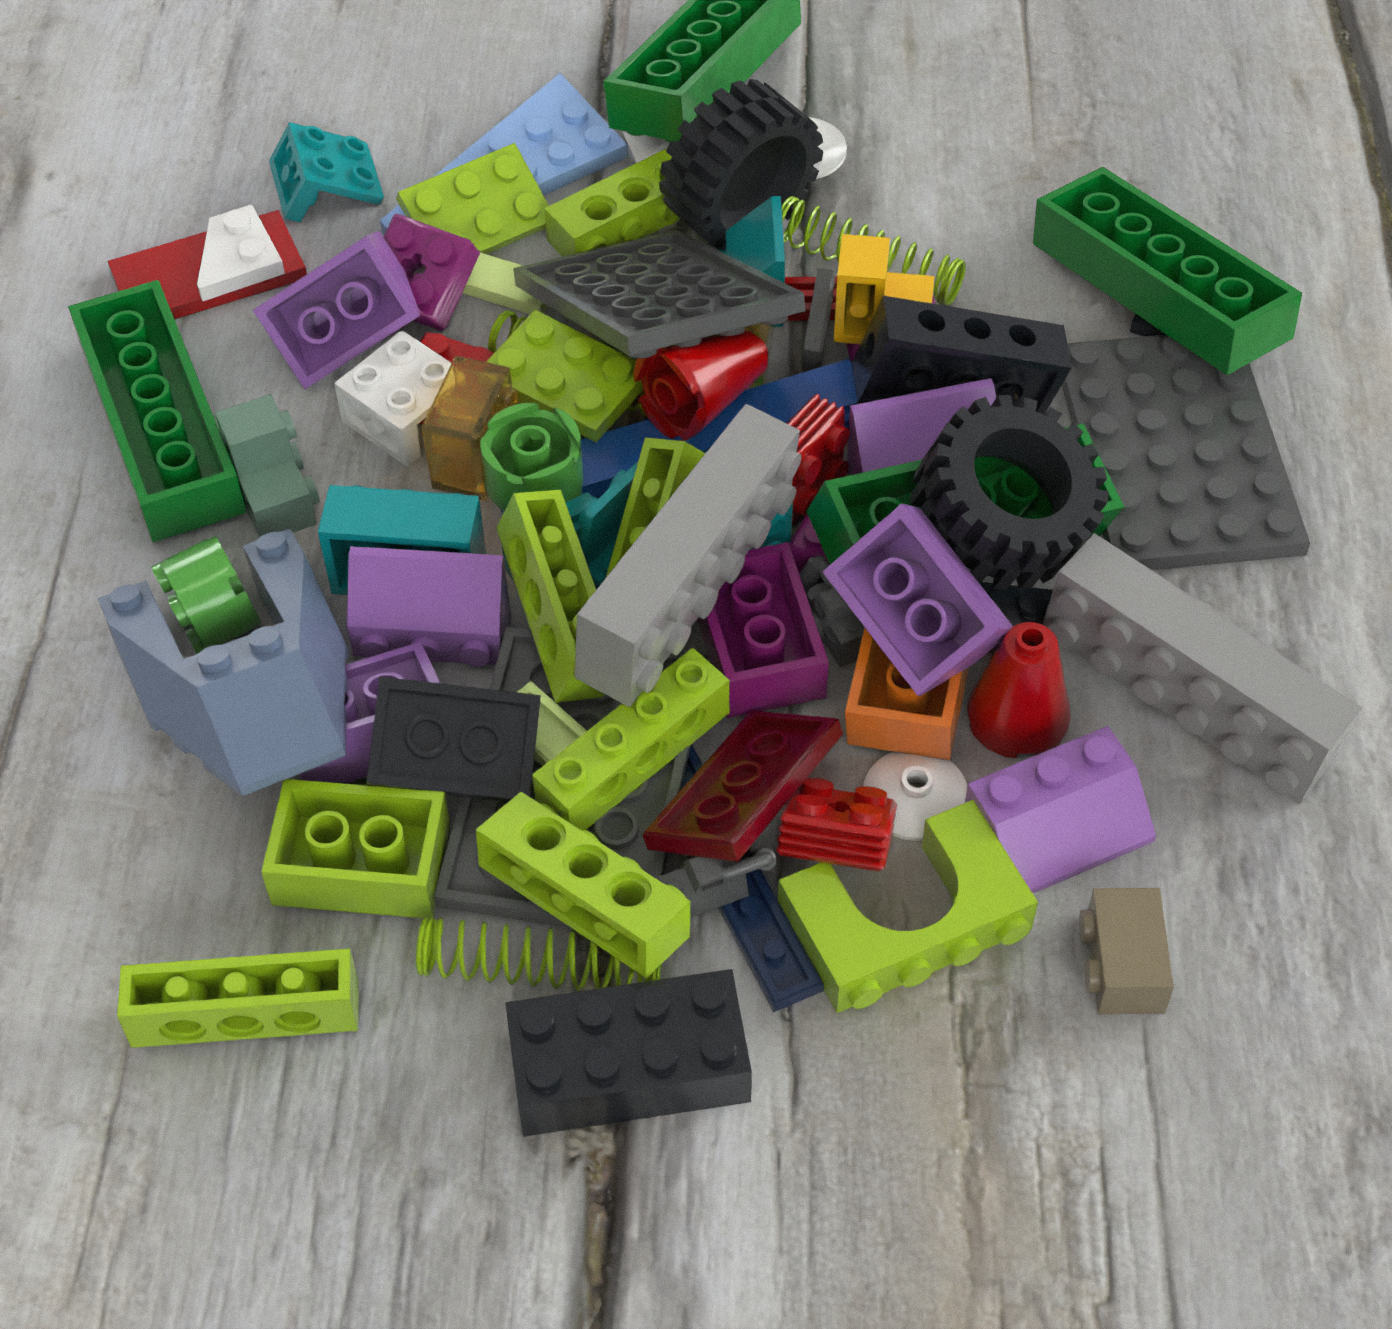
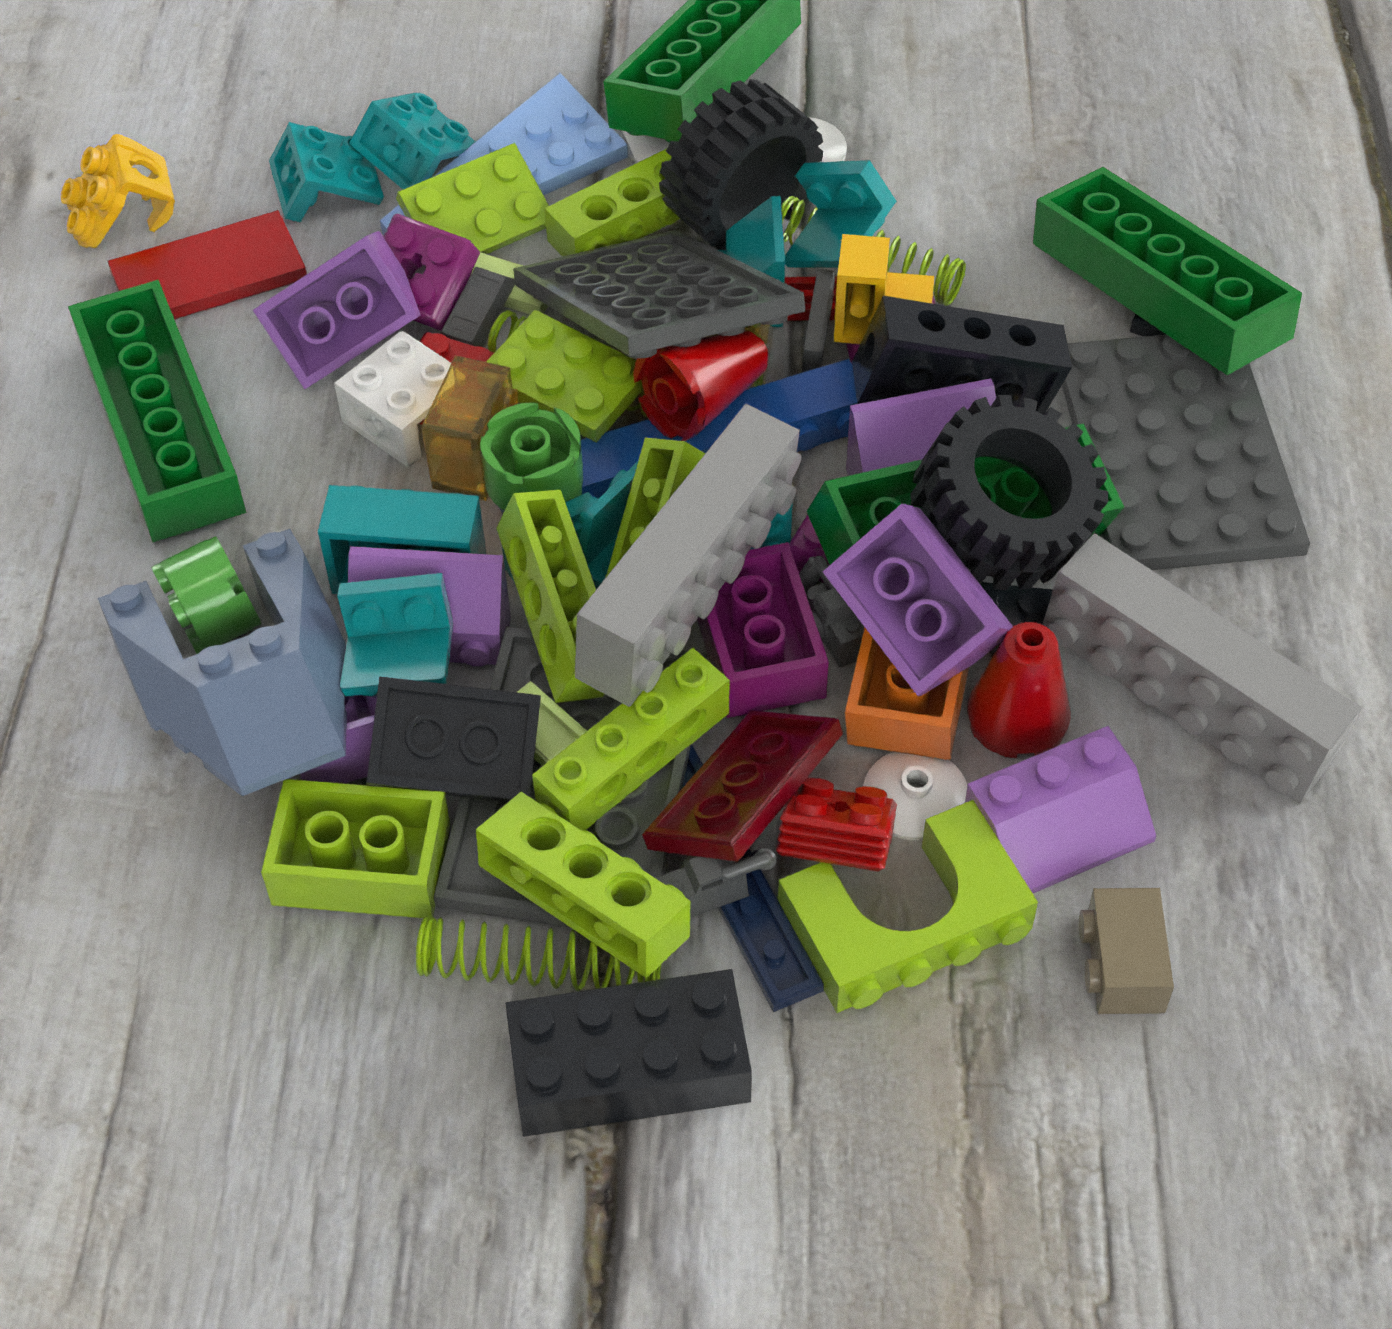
(106, 181): none -> yellow piece
(236, 254): white wing -> none
(238, 998): lime brick -> none
(268, 466): sand green brick -> none
(395, 631): none -> teal bracket
(408, 137): none -> teal bracket
(478, 307): none -> dark grey tile
(821, 450): red brick -> none
(848, 201): none -> teal bracket

